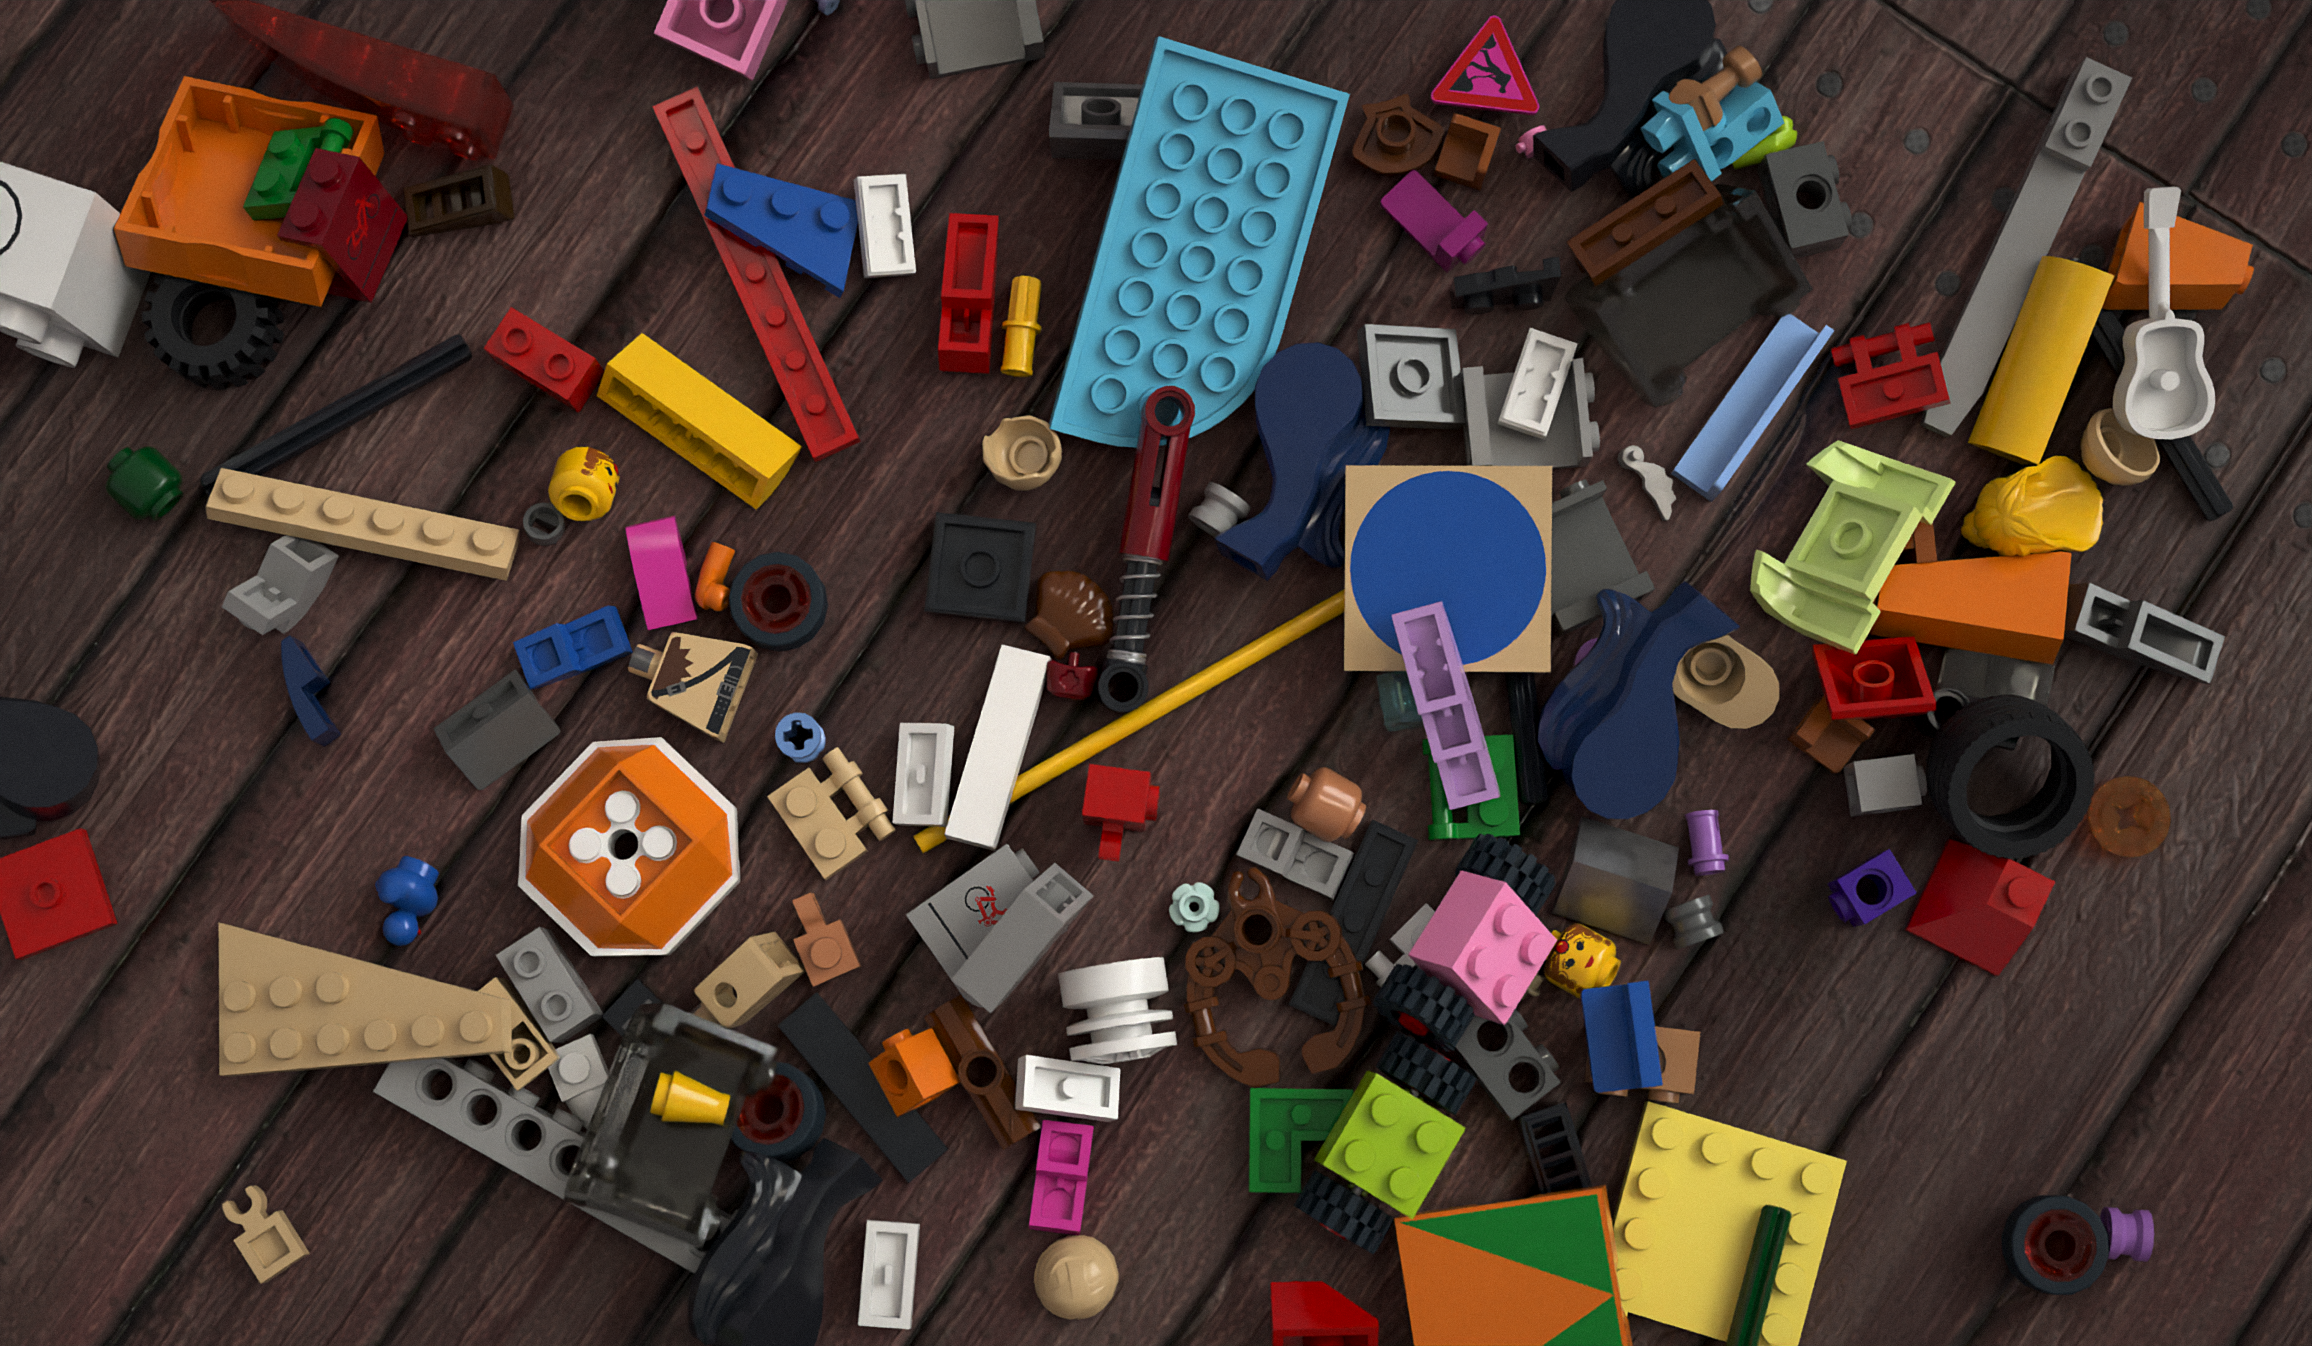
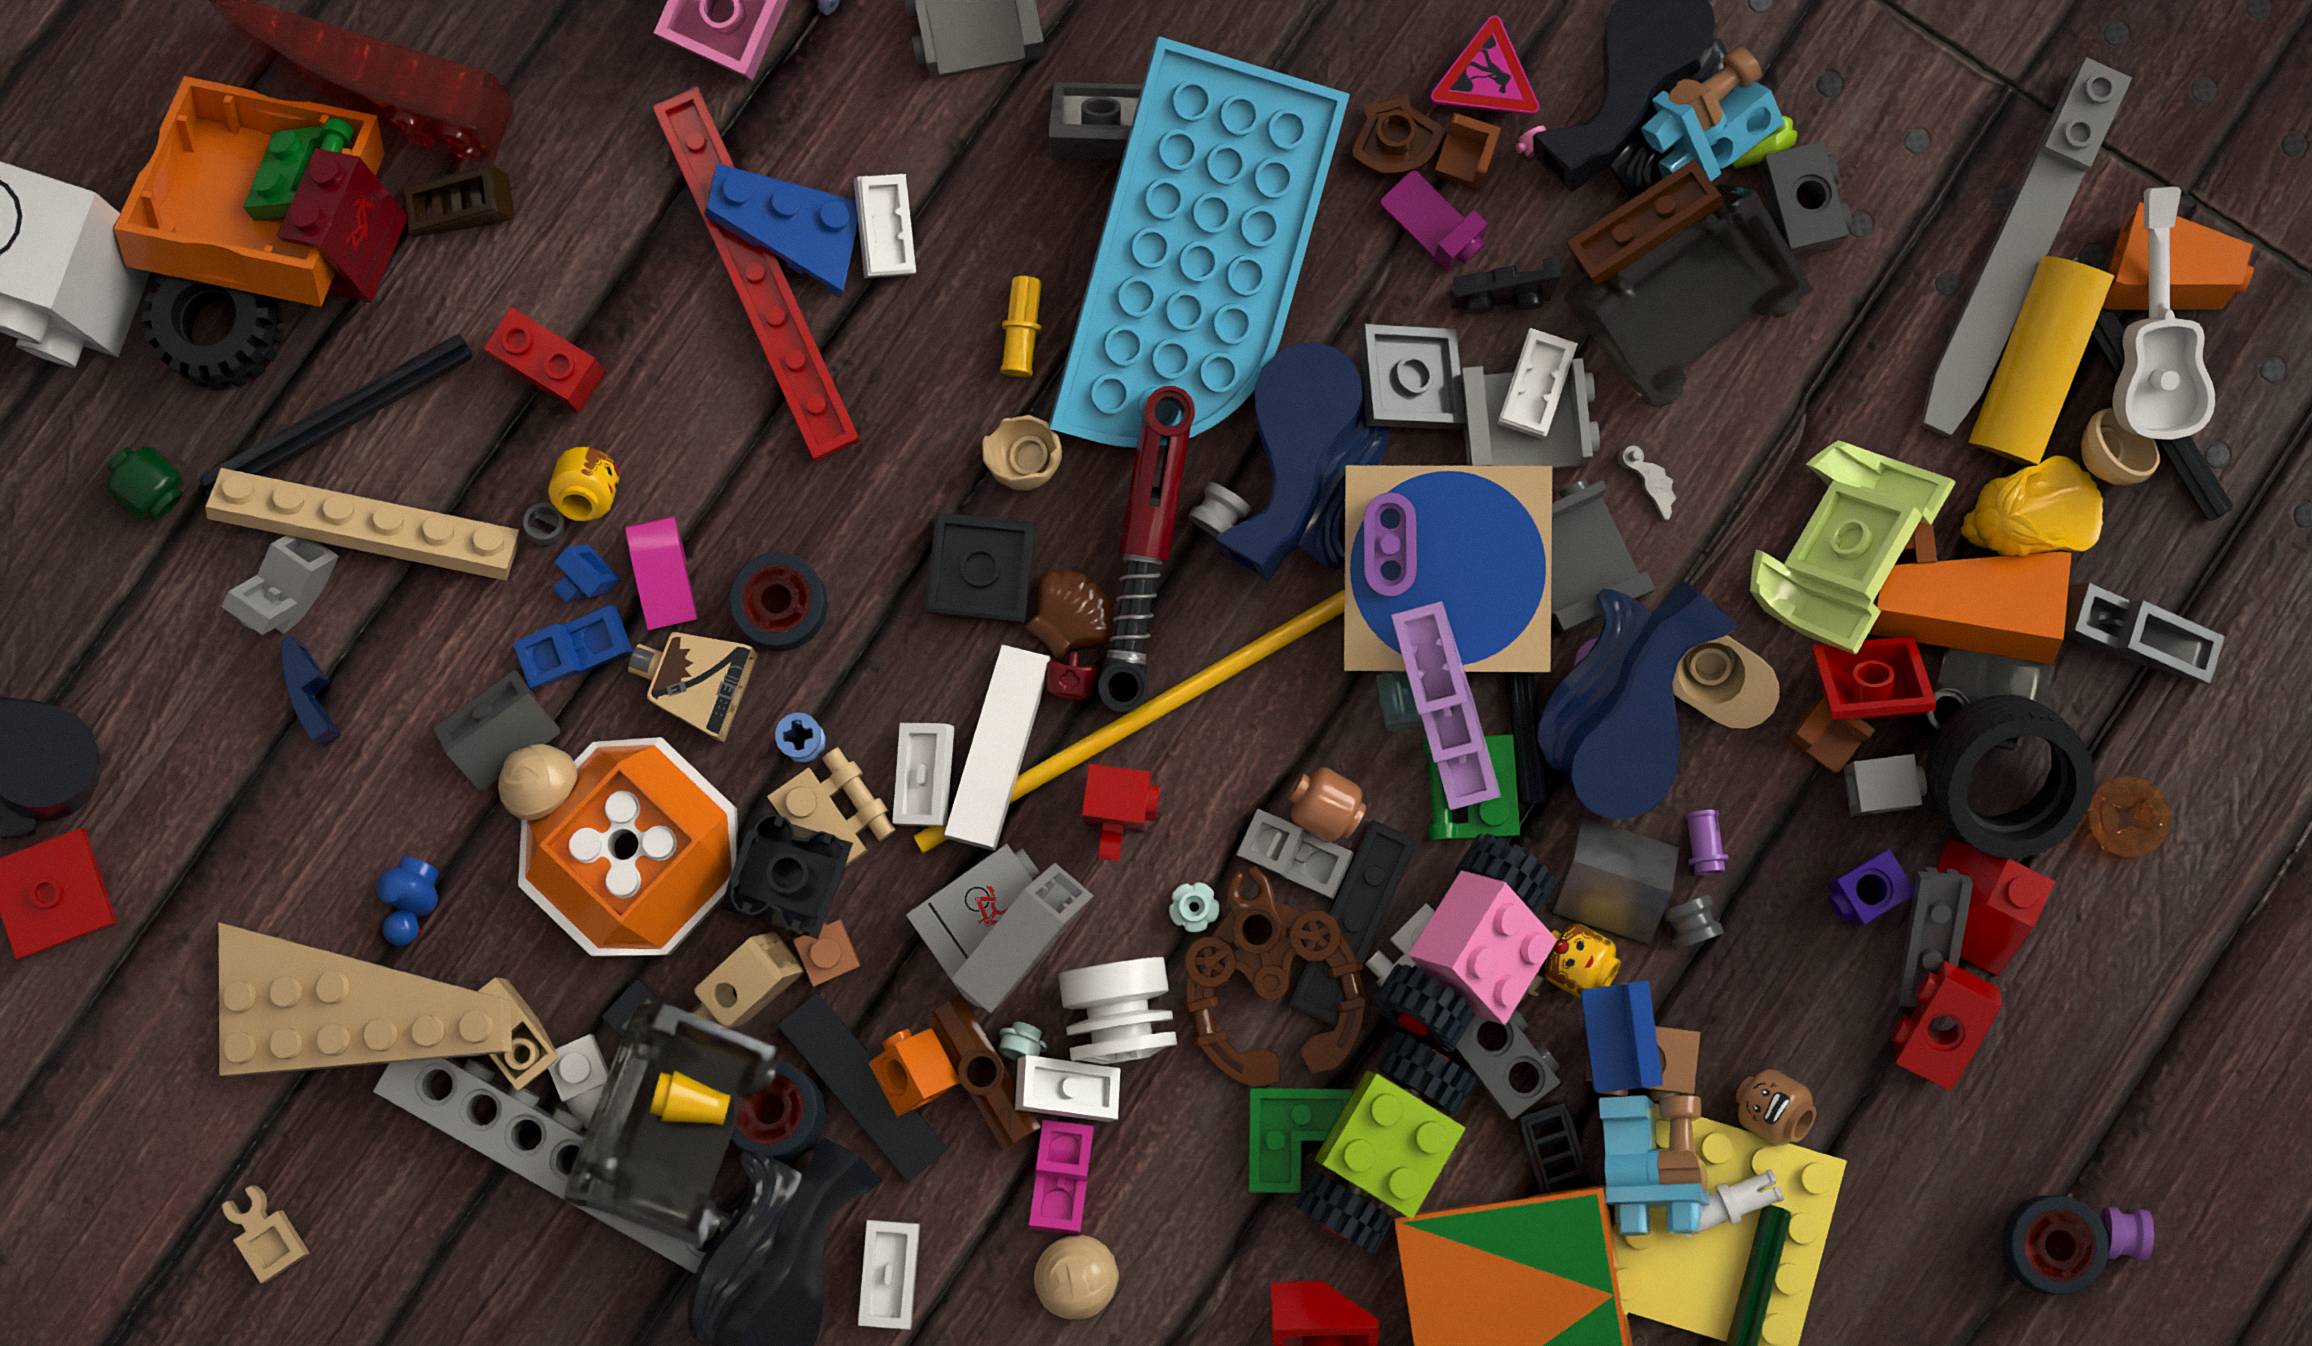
(536, 781): none -> tan piece
(550, 985): light grey brick -> none
(584, 575): none -> blue tile
(698, 420): yellow brick -> none
(710, 588): orange arm -> none
(786, 875): none -> black slope
(968, 293): red slope -> none
(1021, 1041): none -> light aqua plate
(1390, 544): none -> medium lavender plate
(1652, 1178): none -> medium azure hips
(1739, 1199): none -> white pin
(1750, 406): light blue panel -> none
(1775, 1107): none -> medium nougat head
(1894, 388): red plate -> none
(1934, 928): none -> dark grey hinge
(1946, 1053): none -> red brick

